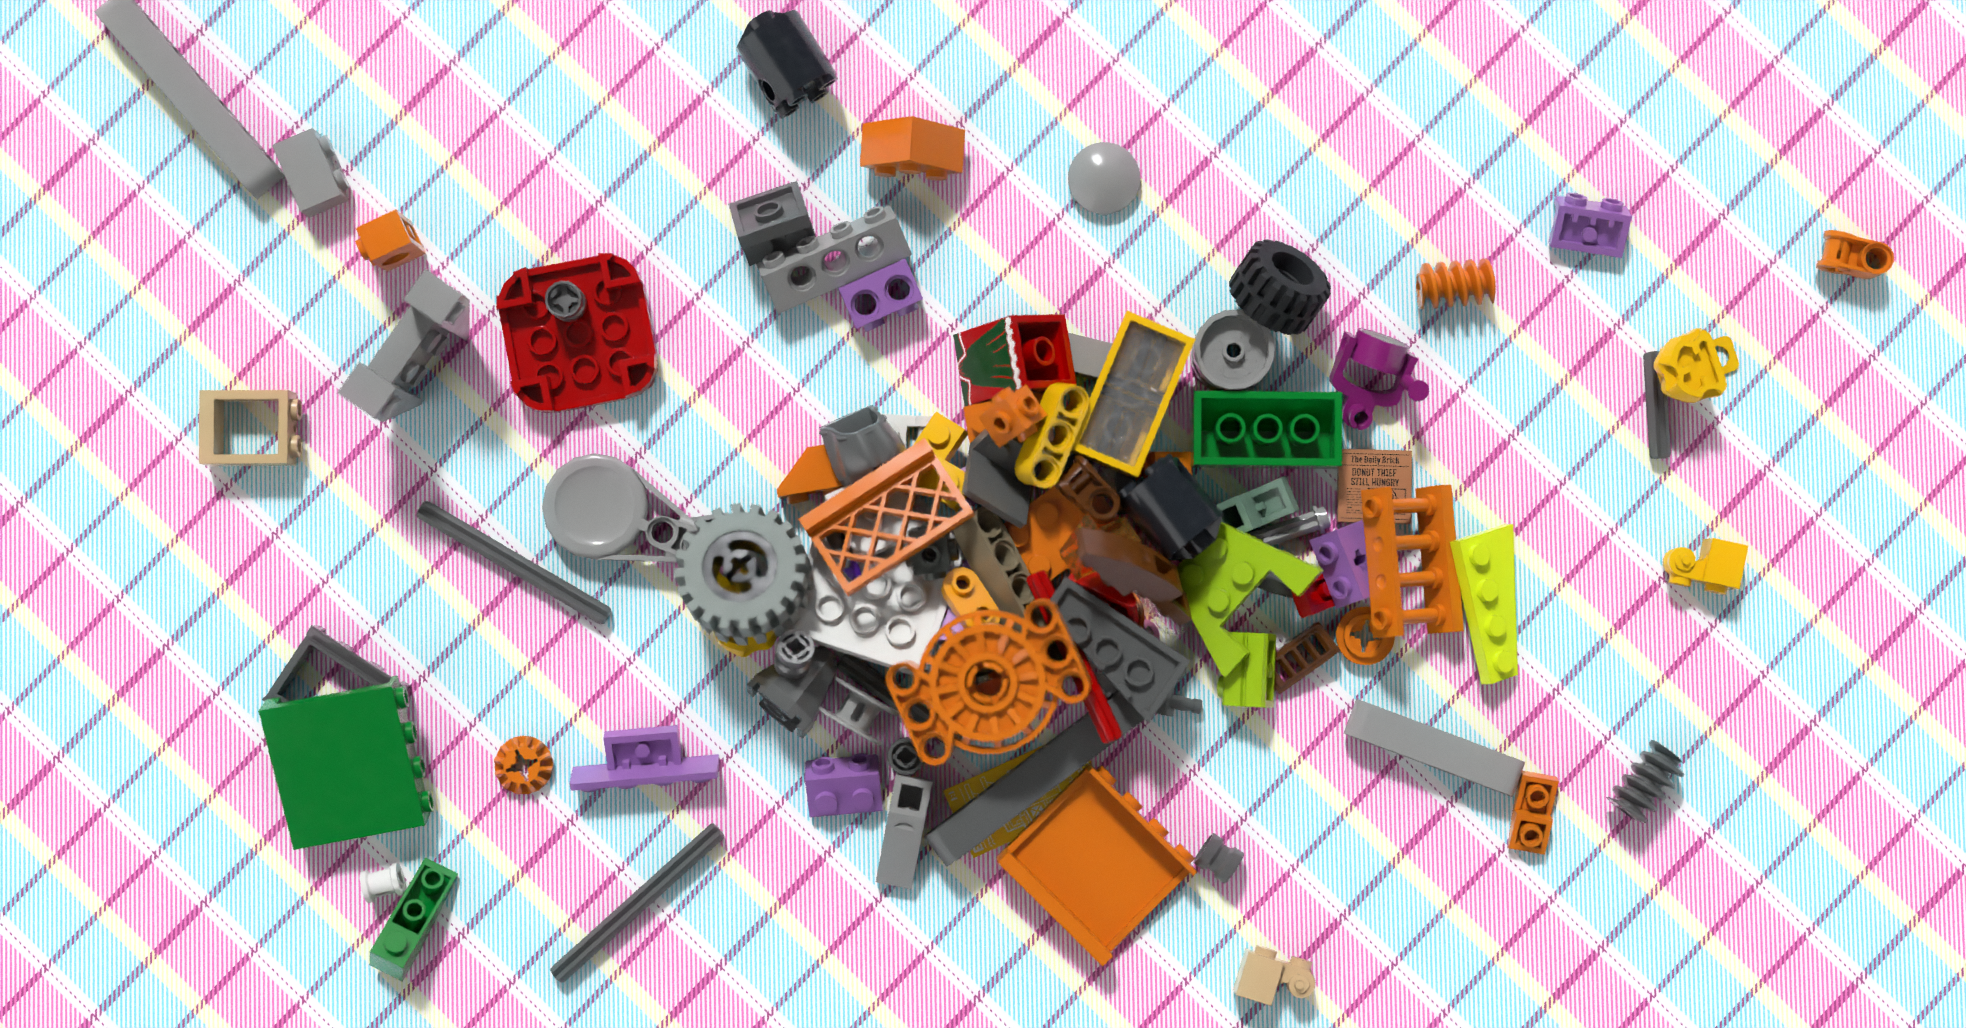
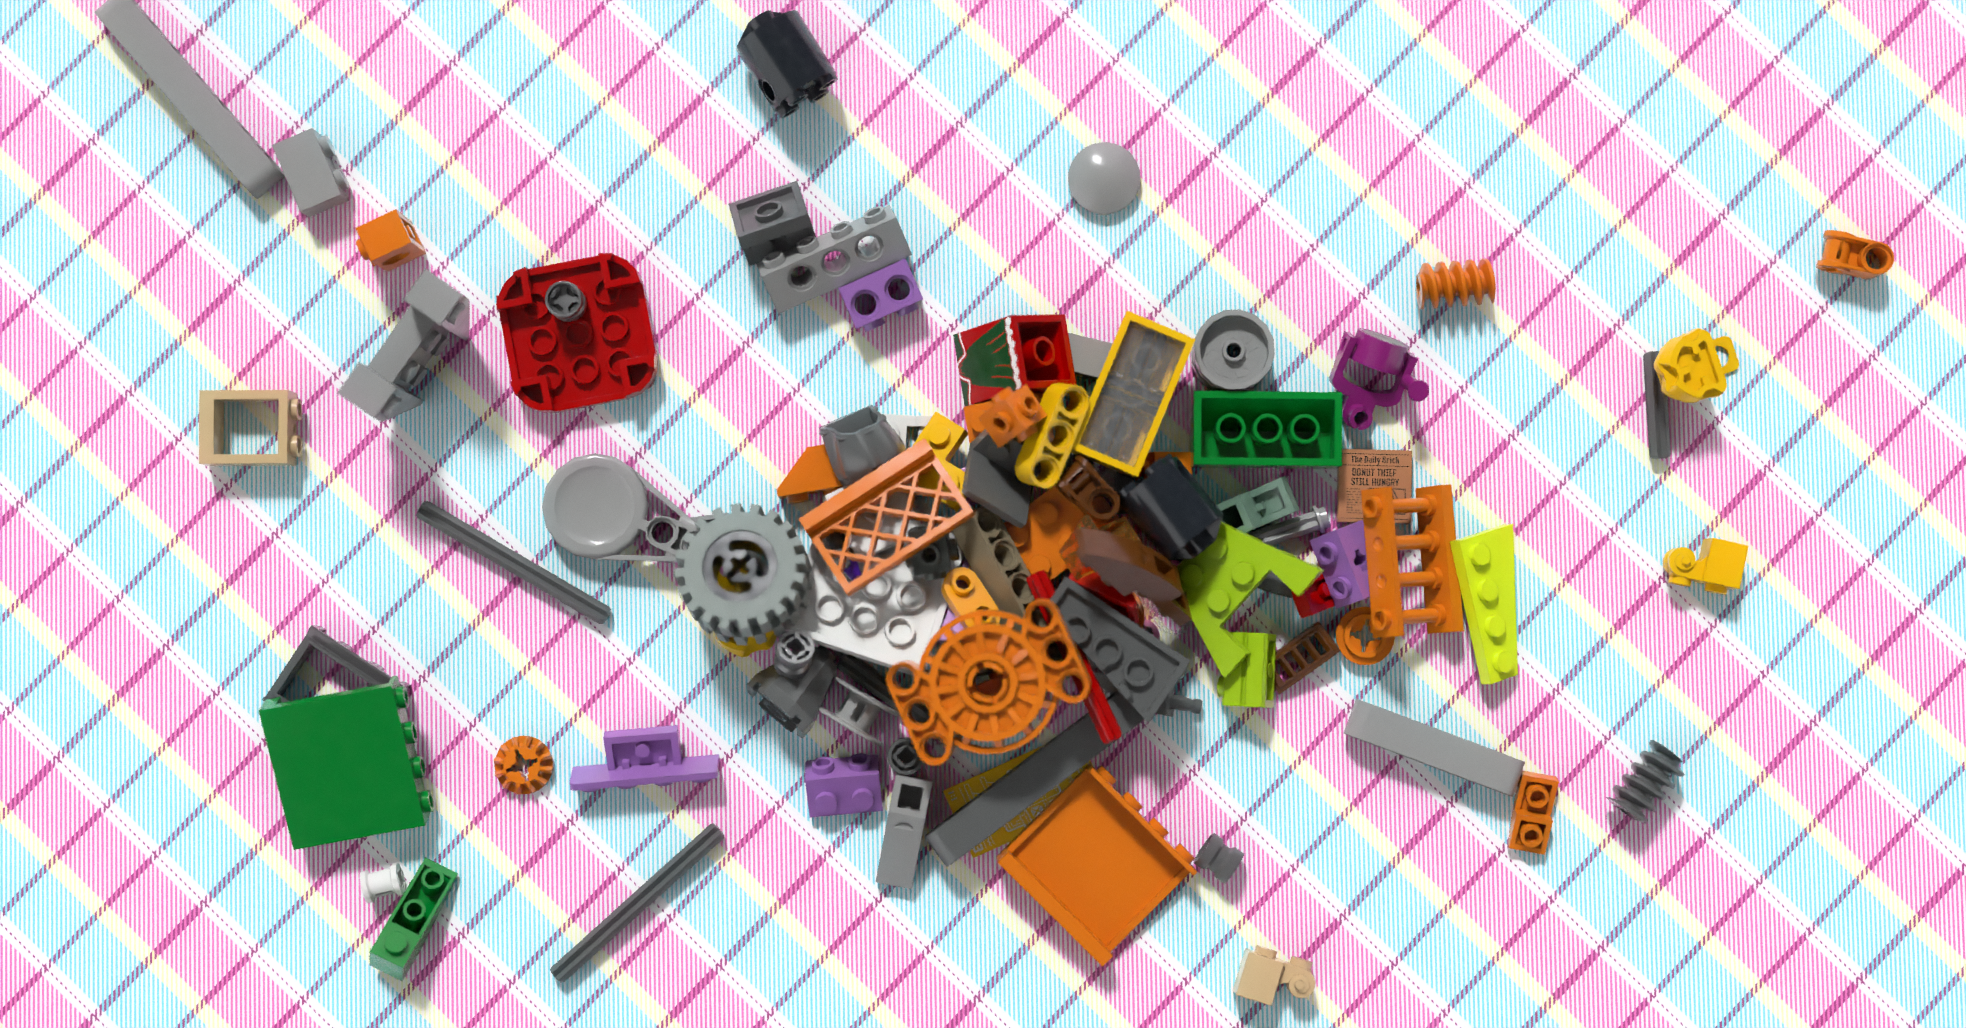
(912, 147): orange brick -> none
(1279, 287): black tyre -> none
(1590, 225): medium lavender bracket -> none

